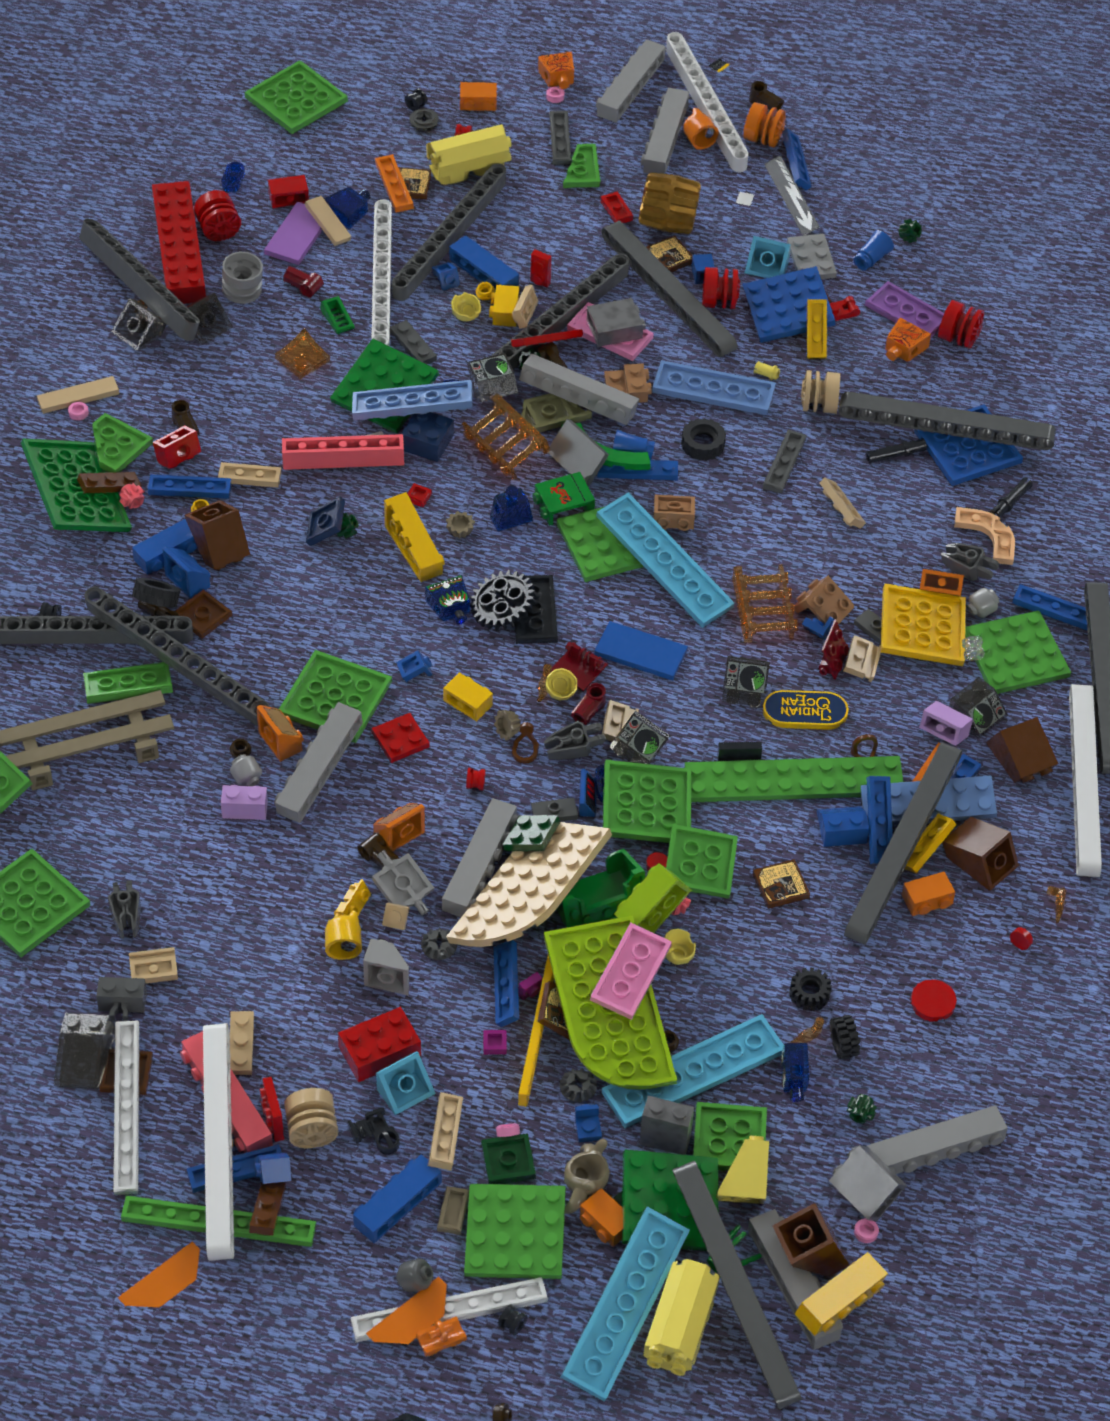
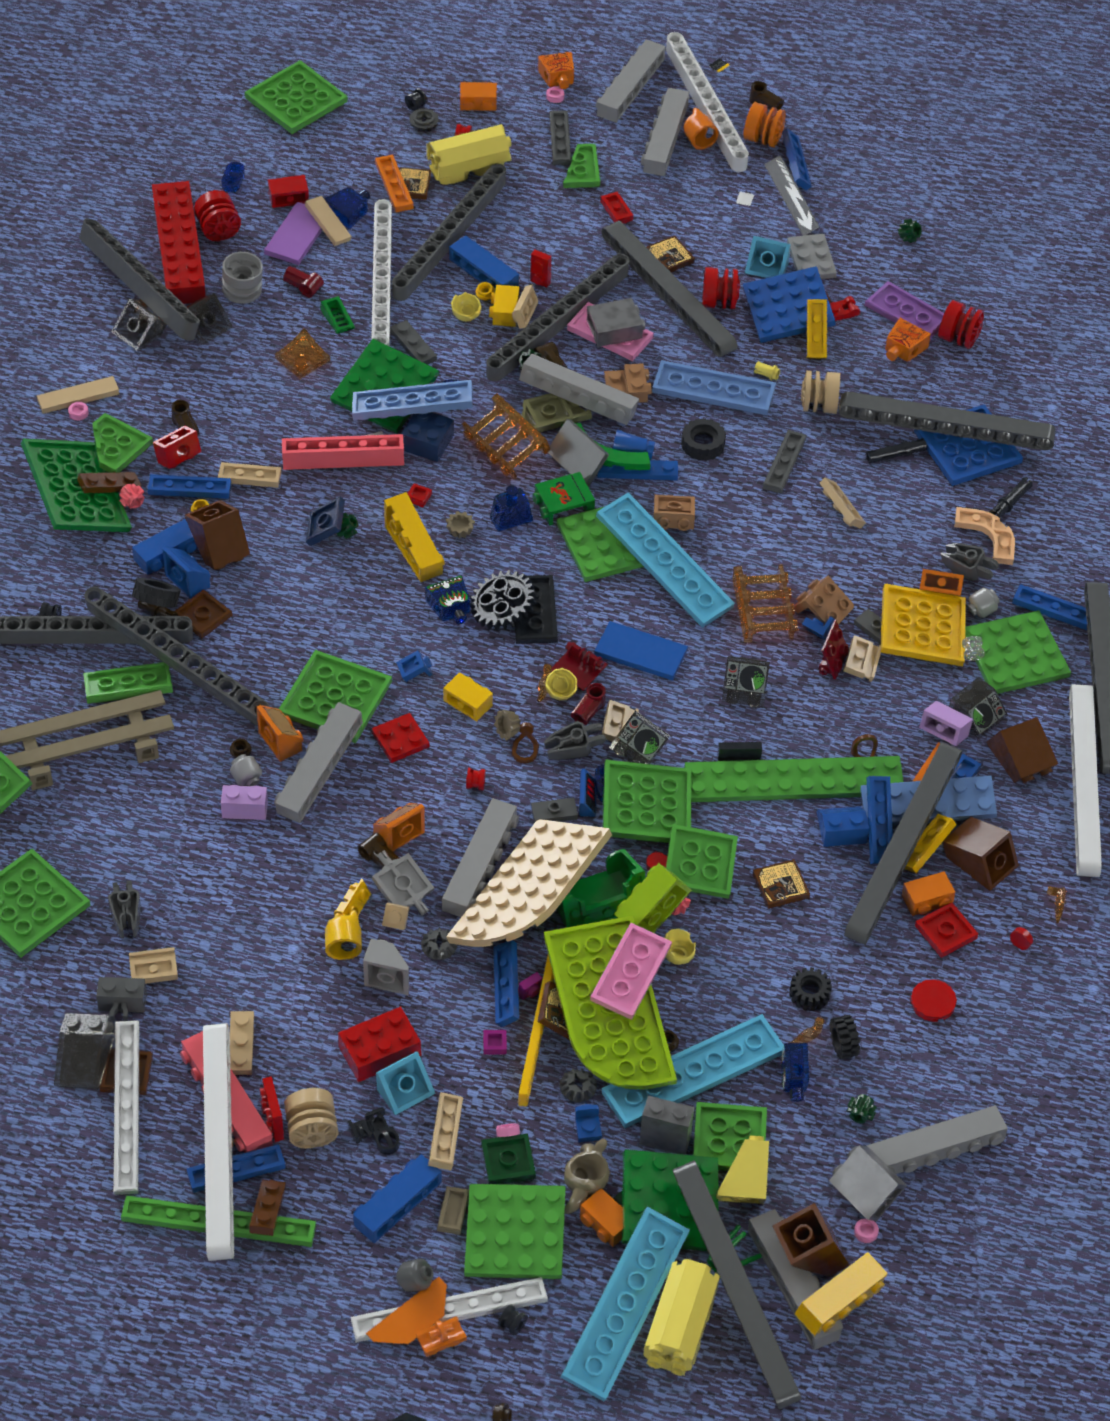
(165, 1280): orange sticker -> none
(273, 1168): blue brick -> none
(447, 274): blue bracket -> none
(492, 376): clear smoke slope -> none
(531, 833): plate -> none
(547, 338): red tile -> none
(669, 203): pearl gold wheel -> none
(699, 263): blue brick -> none
(805, 709): tile -> none
(873, 250): blue plant -> none
(946, 930): none -> red plate

